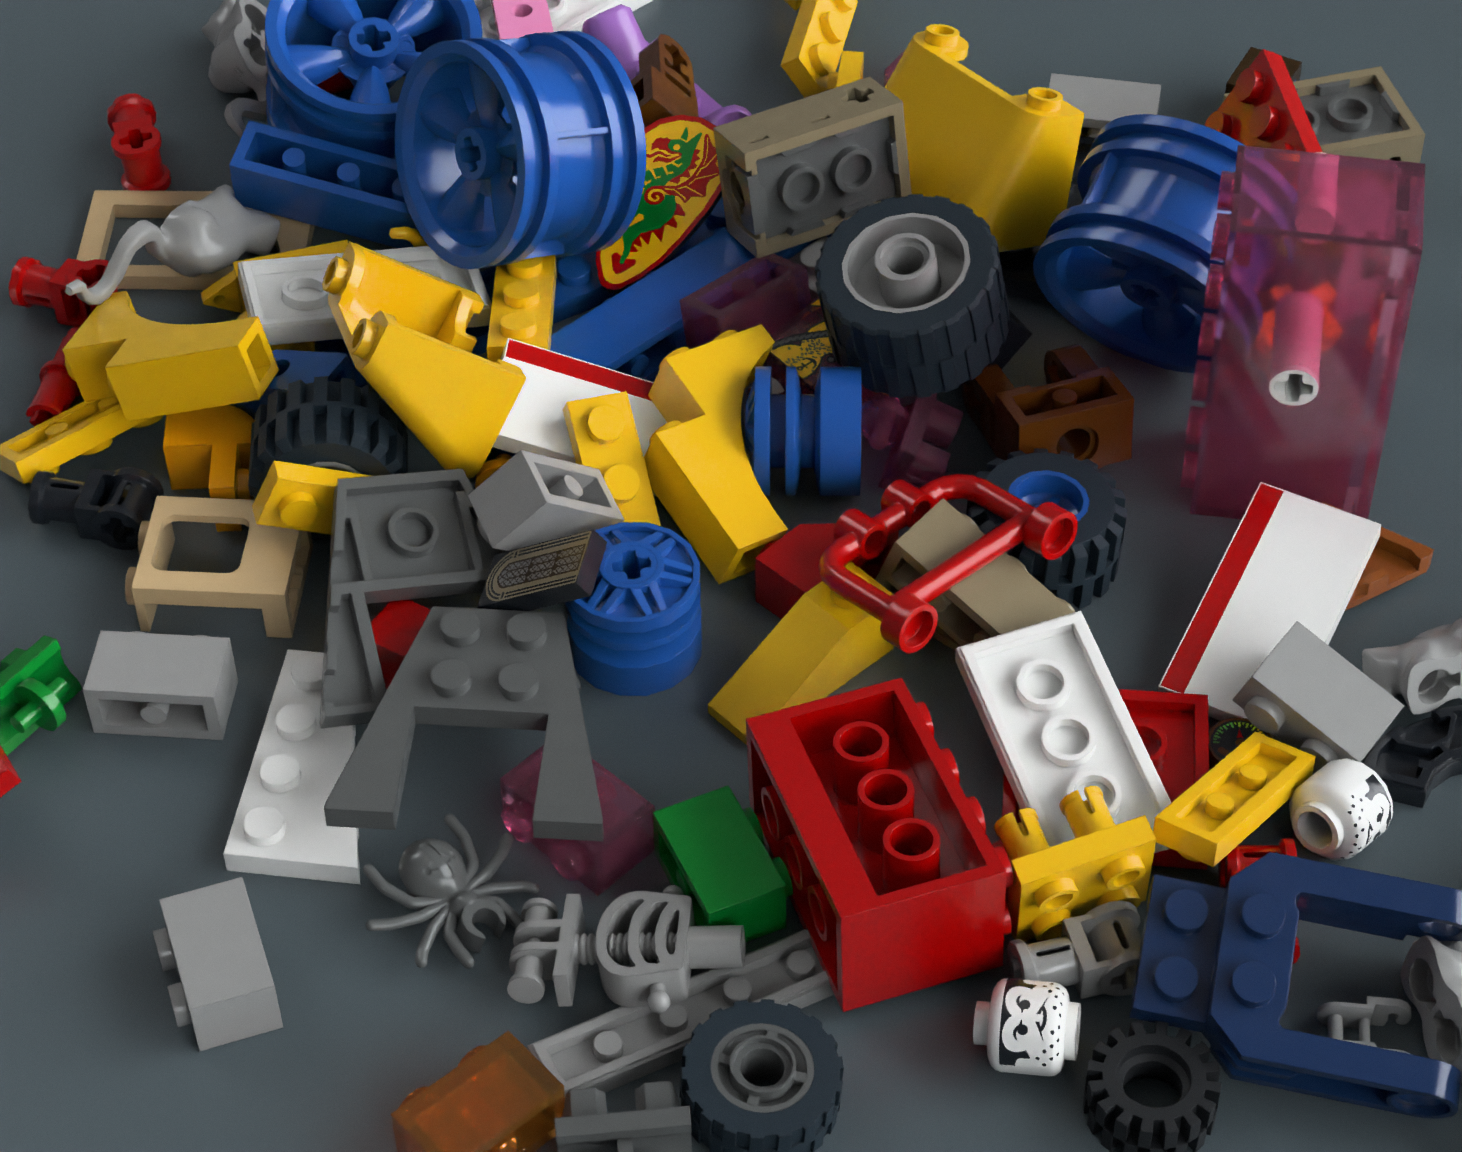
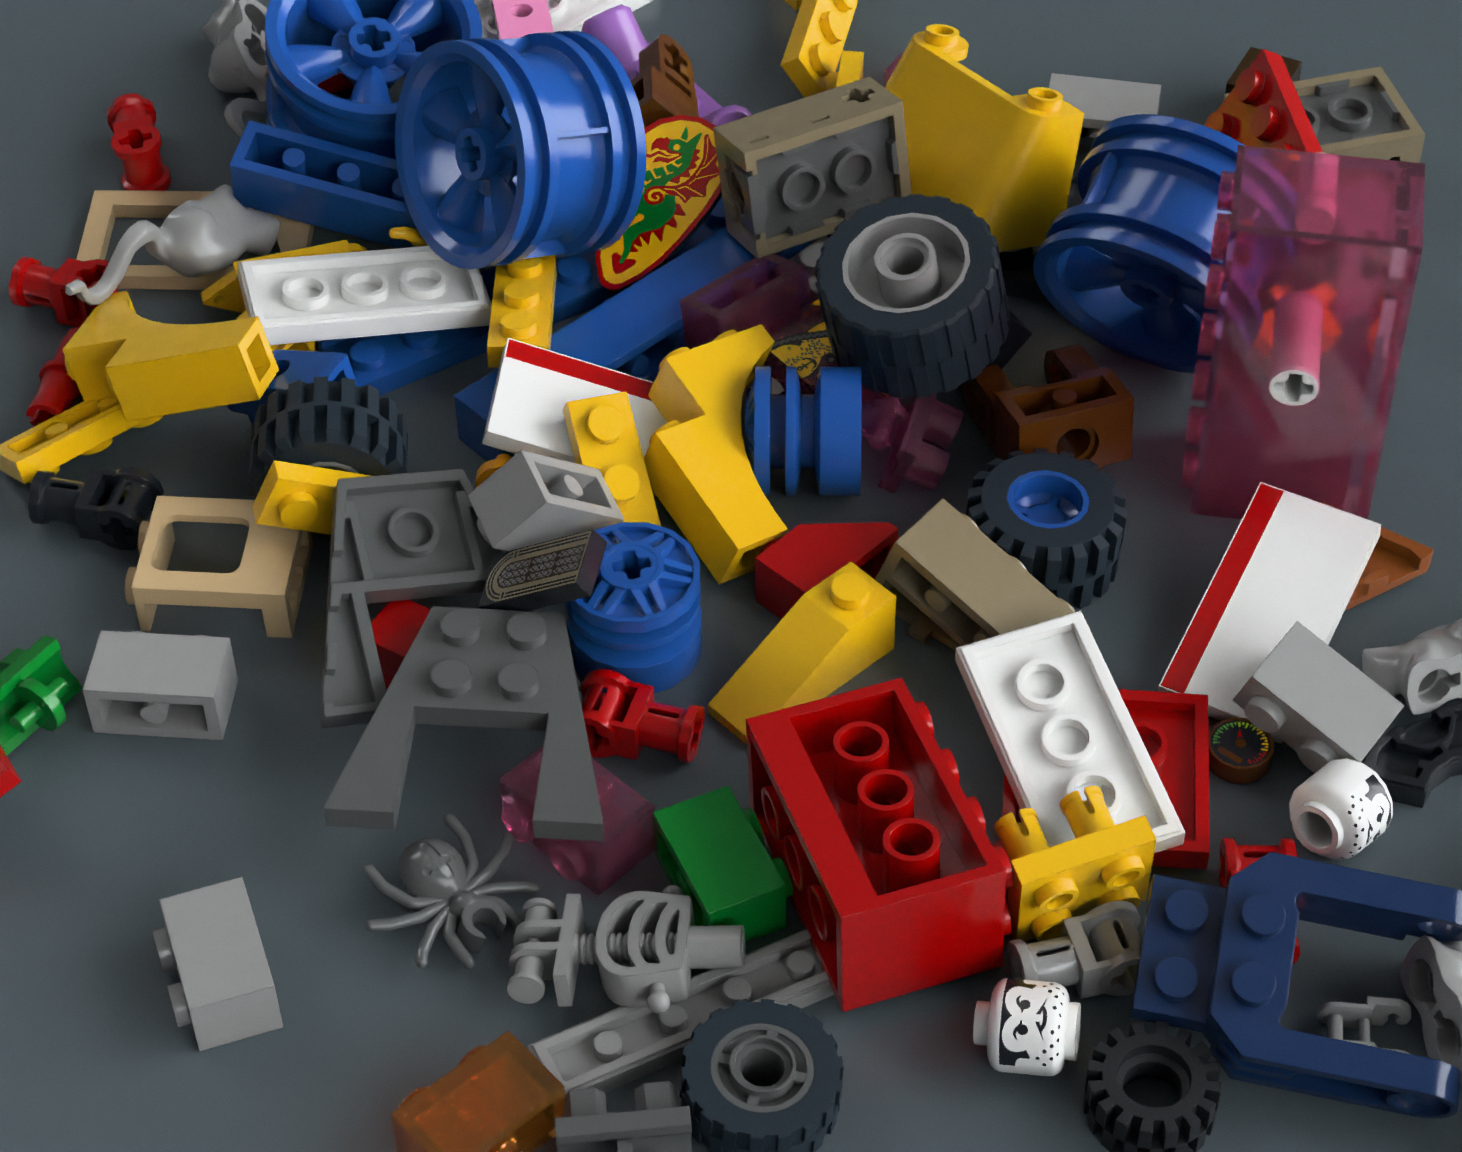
(210, 452): light orange brick -> none
(293, 771): white wing -> none
(416, 354): yellow windscreen -> none
(632, 720): none -> red connector
(906, 615): red bar -> none
(1232, 799): yellow plate -> none

